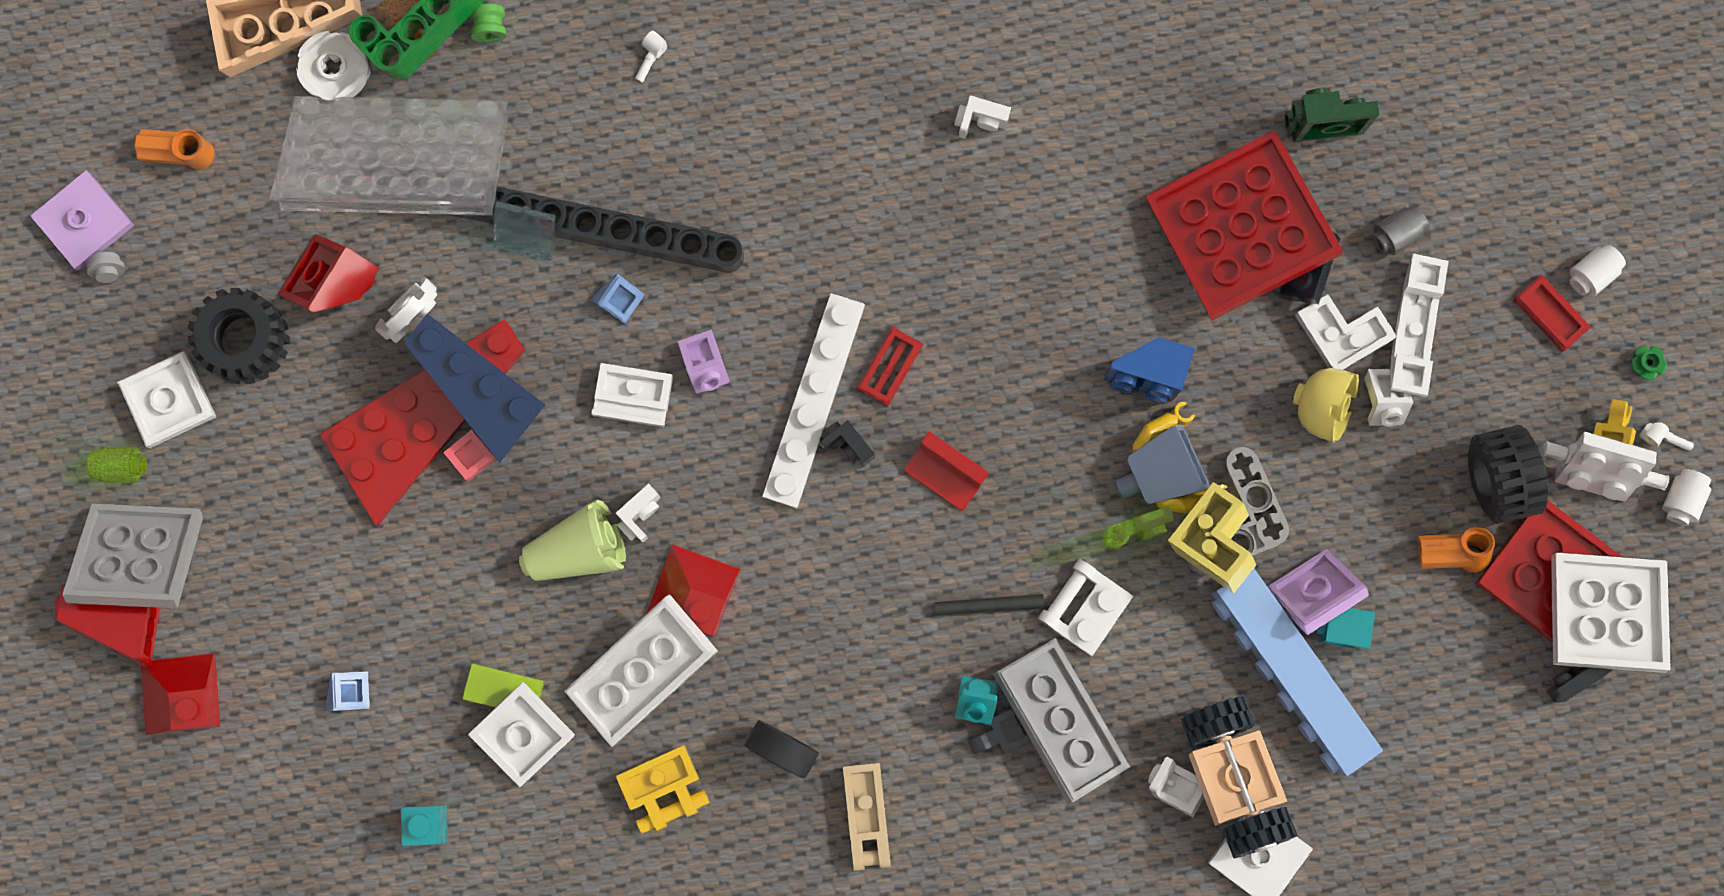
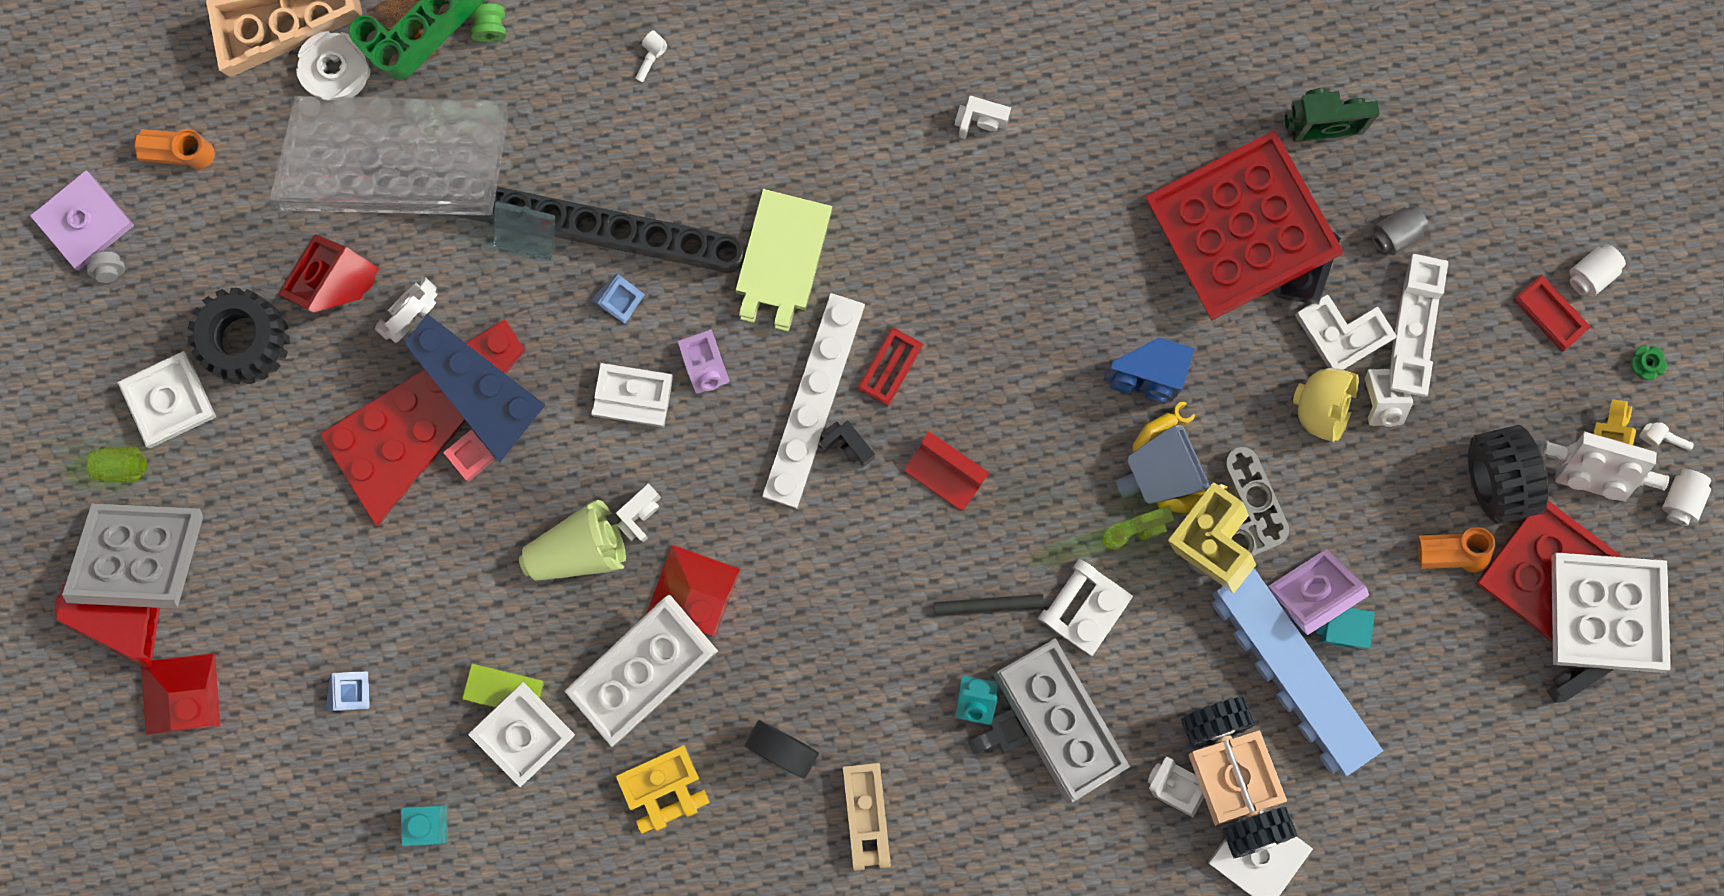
(782, 256): none -> yellowish green tile

